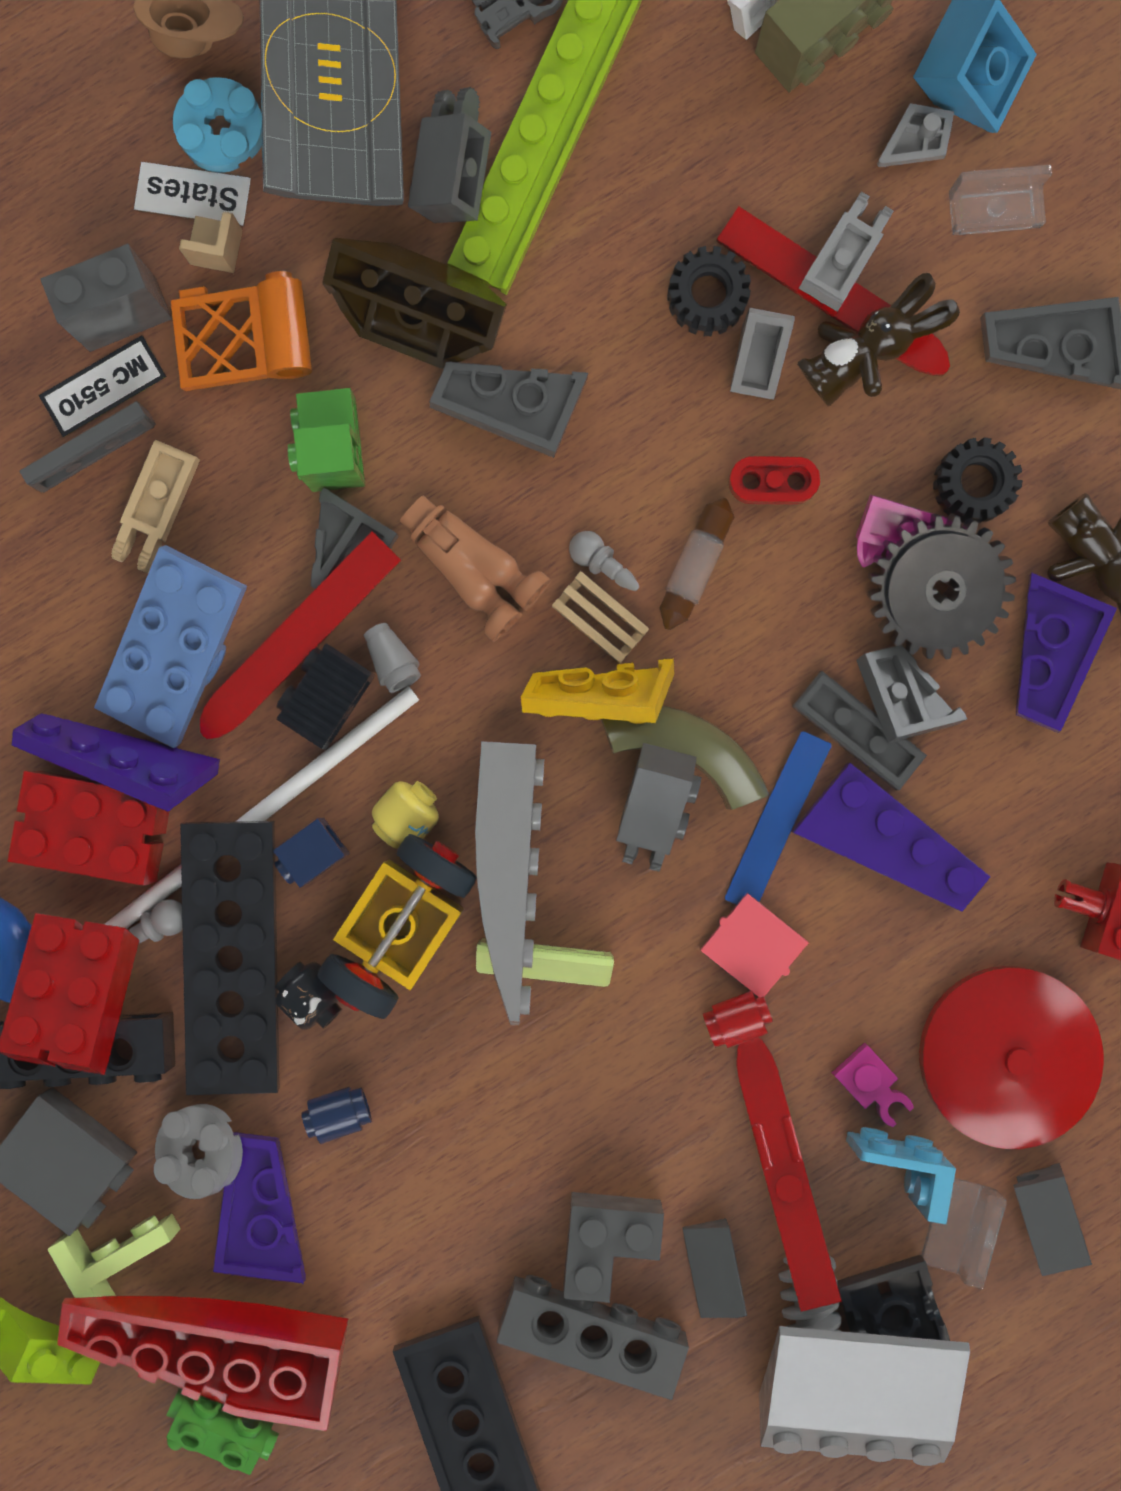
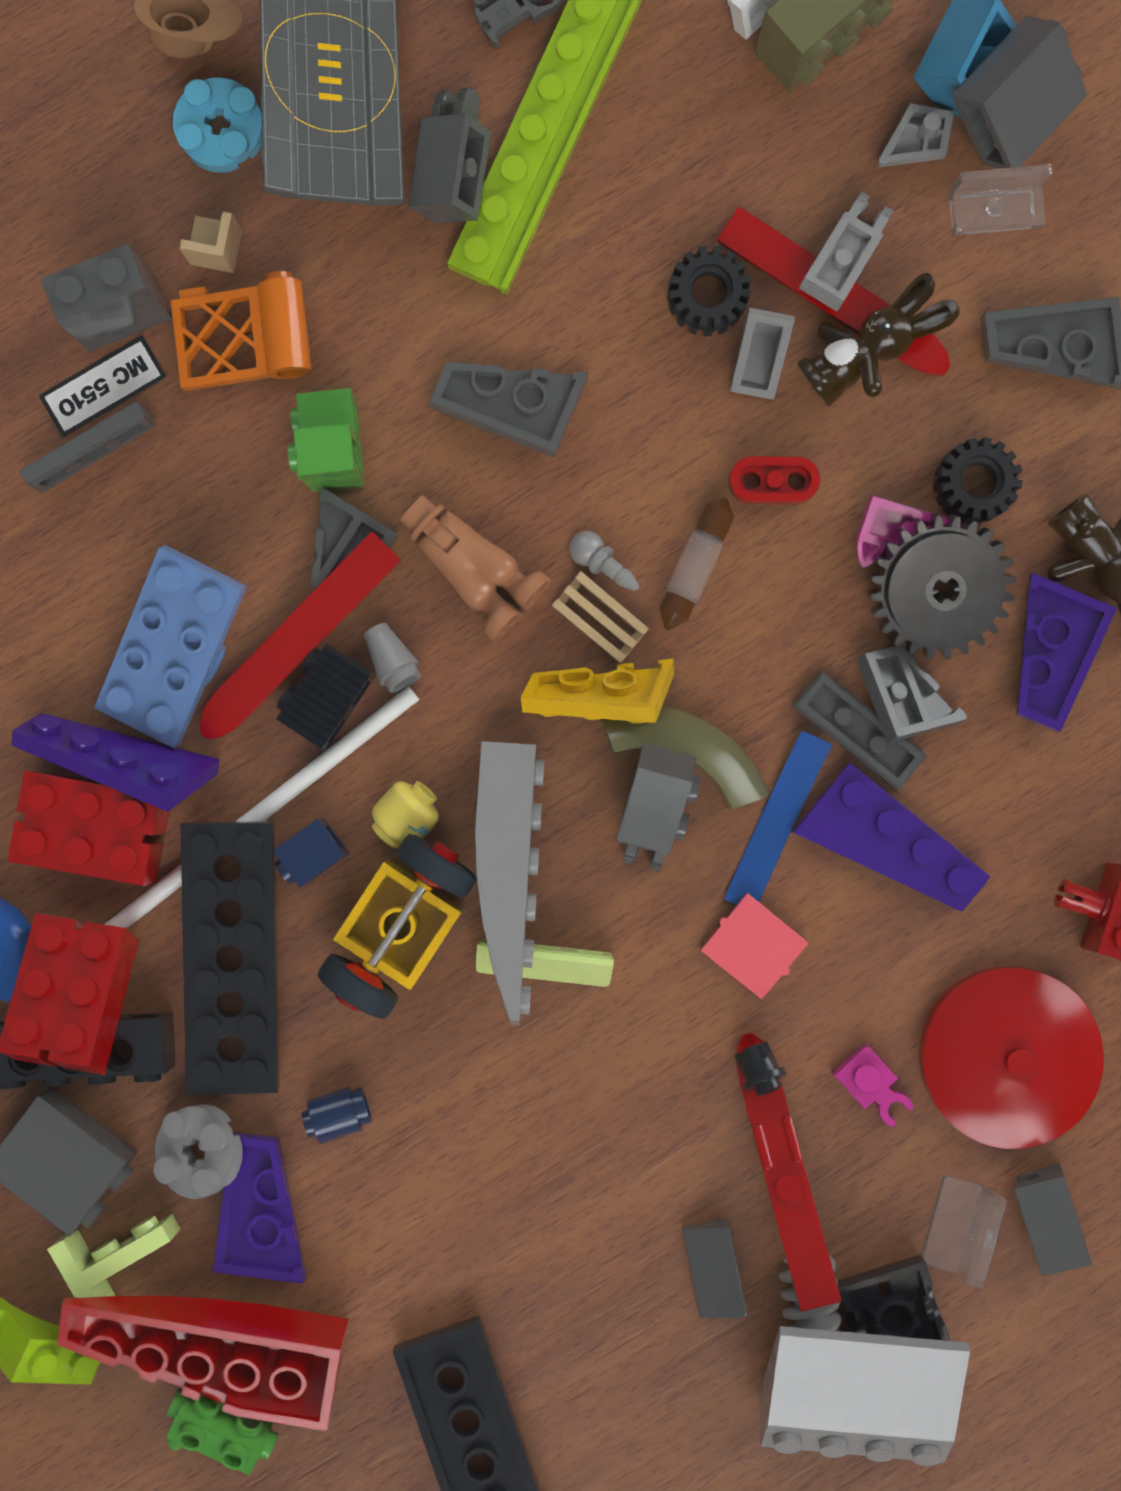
(155, 502): tan hinge -> none
(163, 920): light grey bar -> none
(191, 192): white sticker -> none
(306, 997): black head -> none
(412, 301): dark brown wedge -> none
(607, 1229): dark grey brick -> none
(651, 1371): dark grey brick -> none
(737, 1020): red brick -> none
(760, 1069): none -> black hose
(928, 1172): medium azure bracket -> none
(1020, 93): none -> dark grey brick

